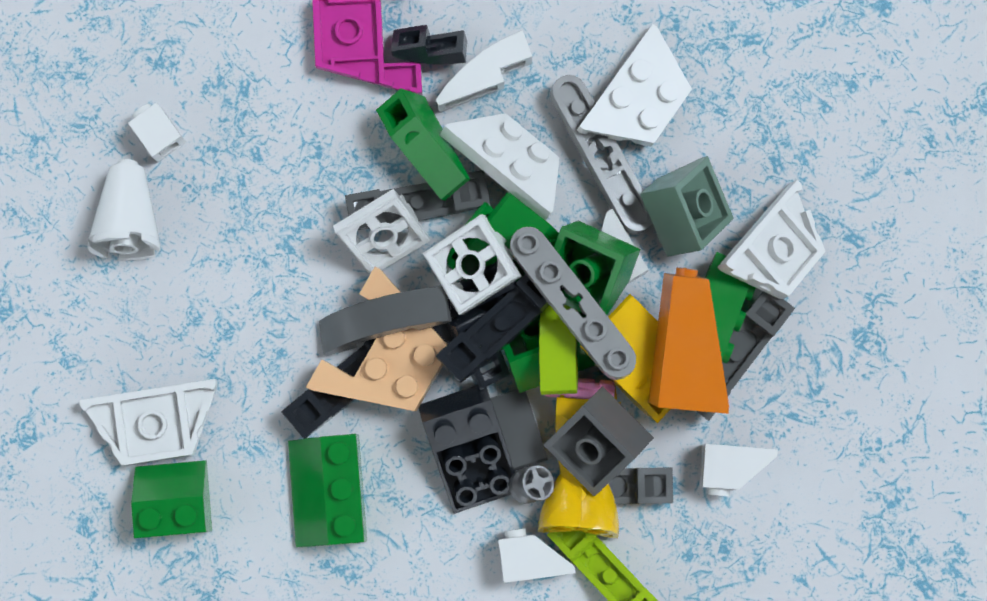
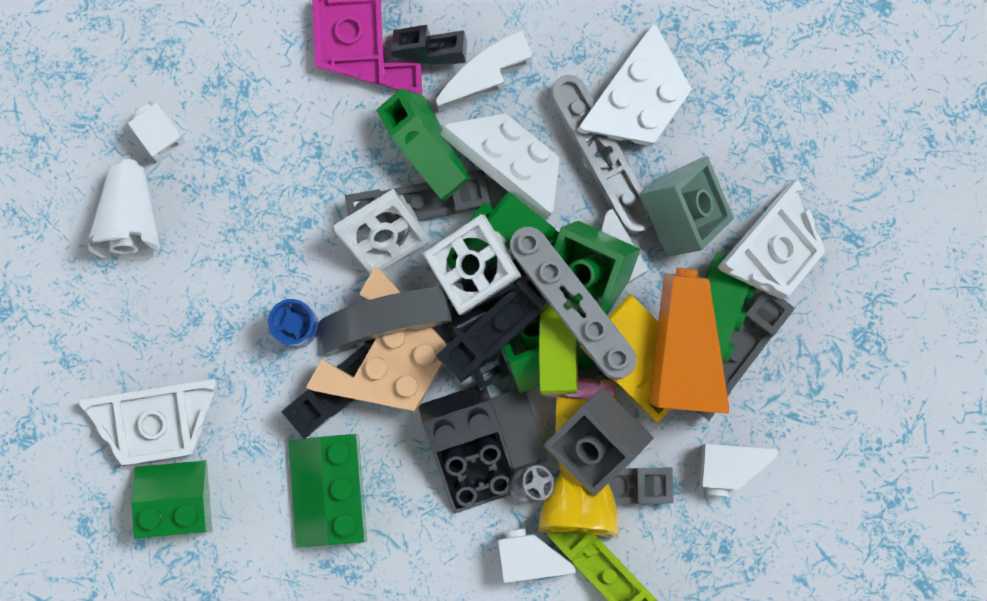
(293, 323): none -> blue wheel

